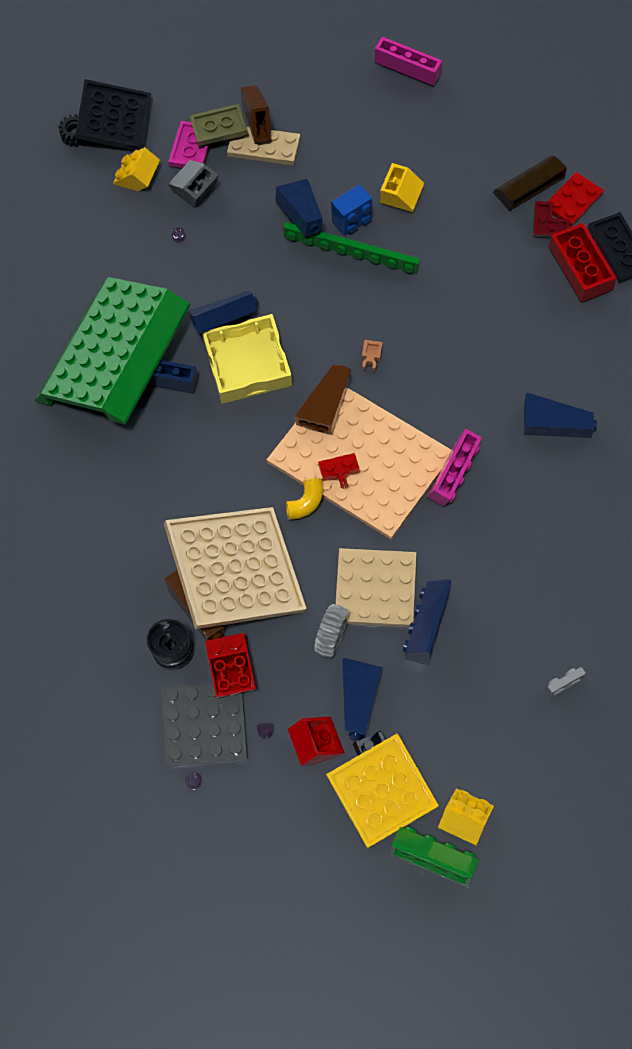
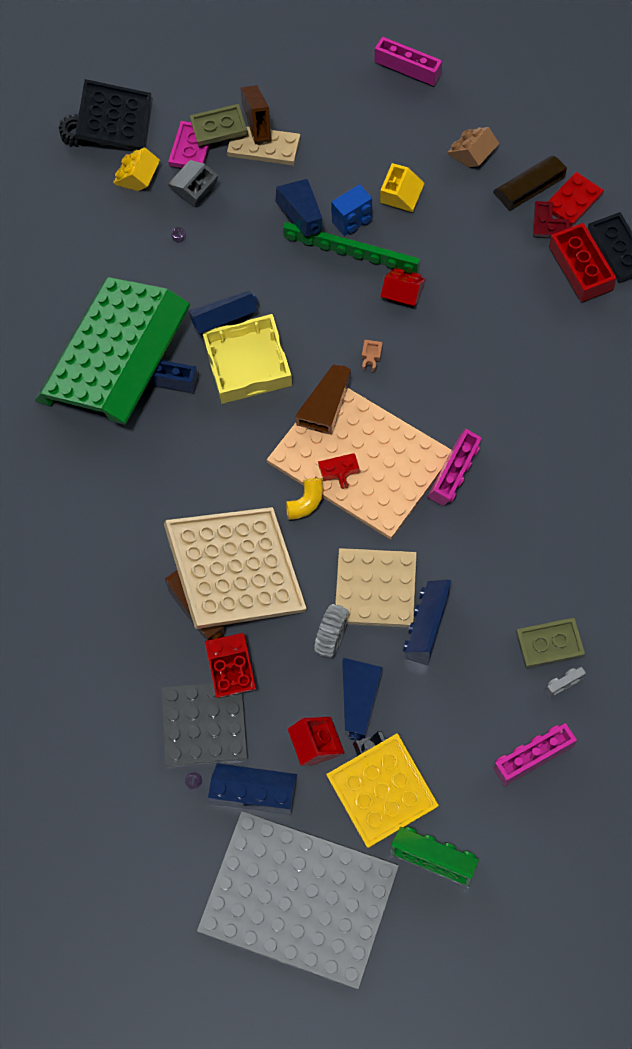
(162, 638): black wheel -> none
(252, 789): none -> dark blue slope
(265, 728): clear purple hinge -> none
(299, 900): none -> light grey plate
(403, 286): none -> red slope
(465, 816): yellow slope -> none
(473, 146): none -> medium nougat slope
(533, 755): none -> dark pink brick
(550, 643): none -> olive plate
(554, 418): dark blue slope -> none

